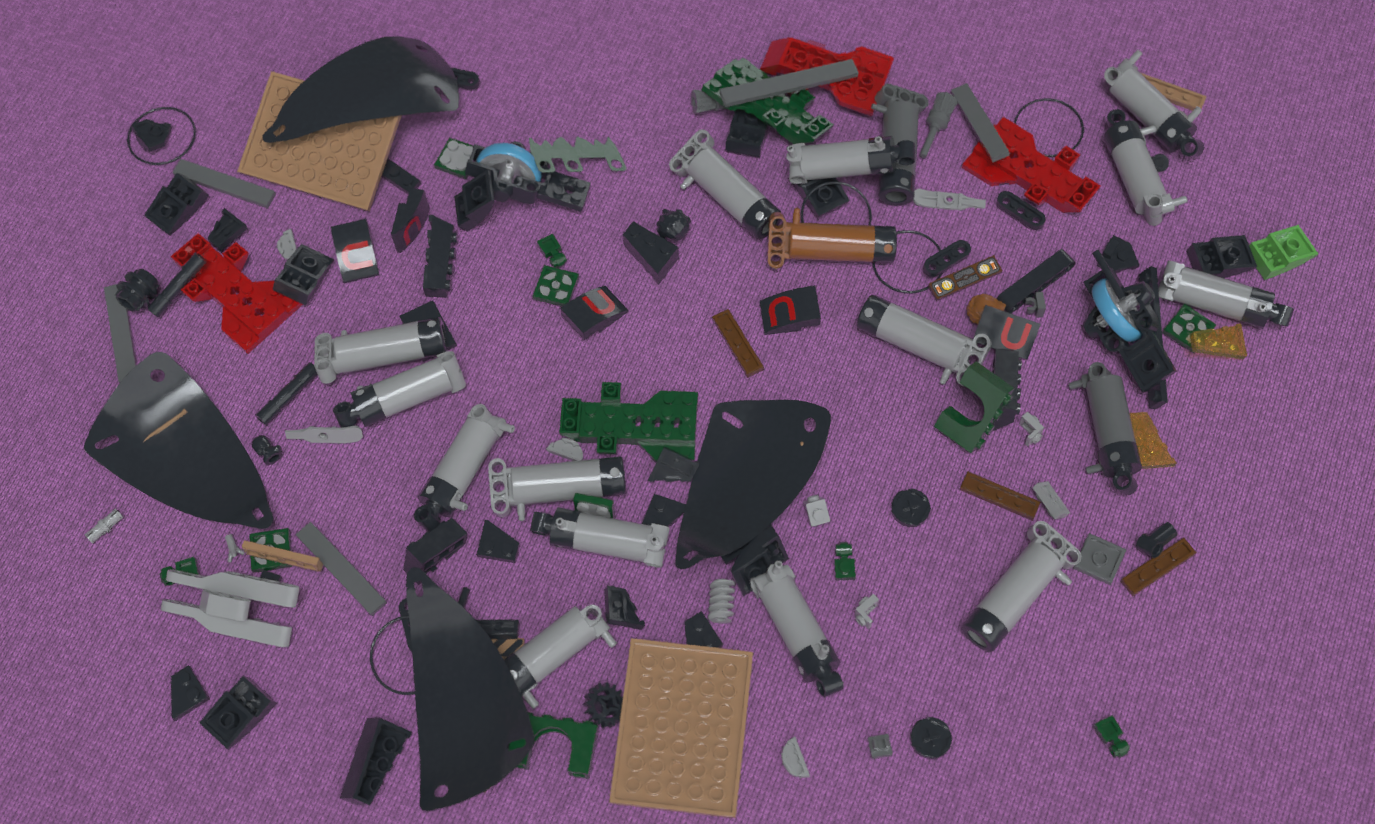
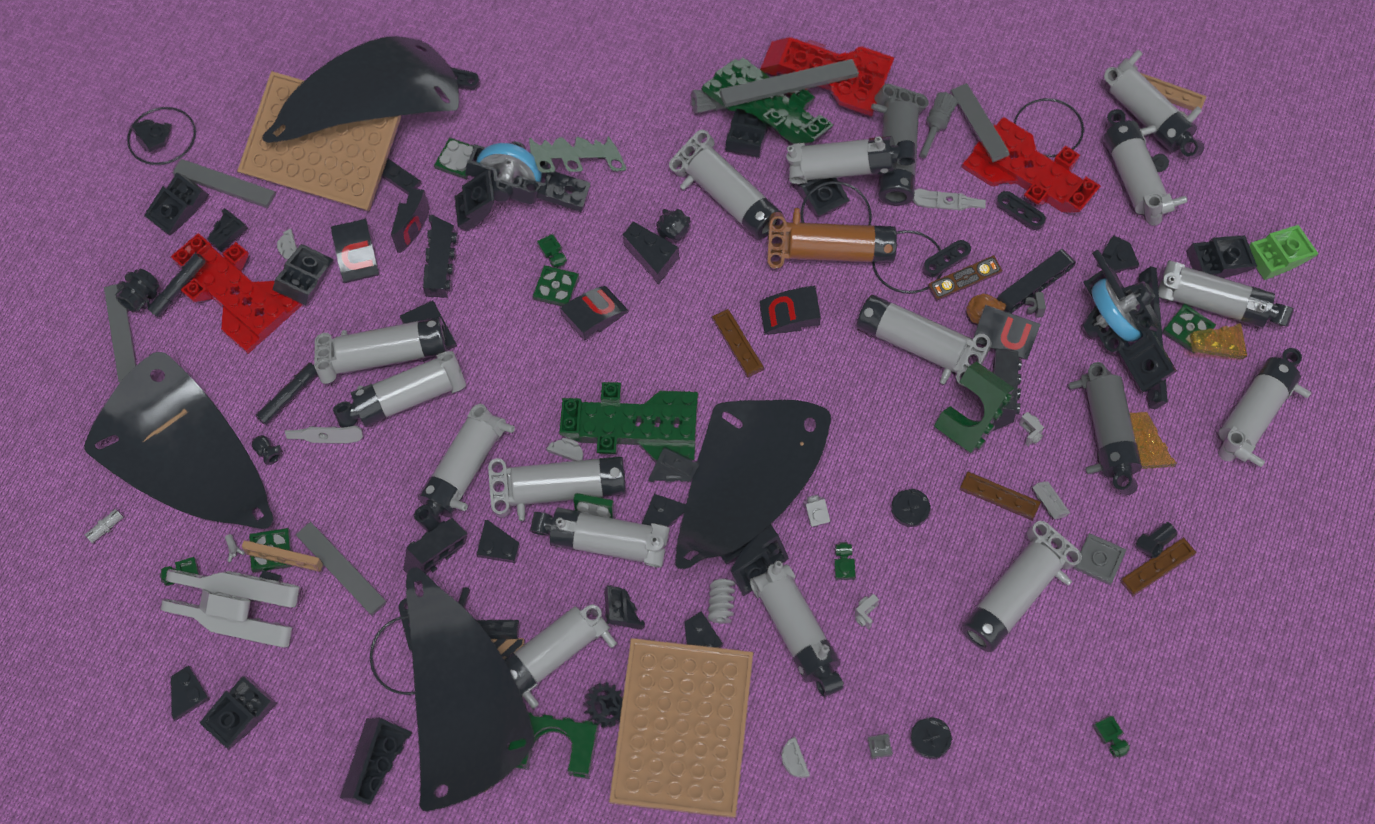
(1260, 405): none -> light grey piece

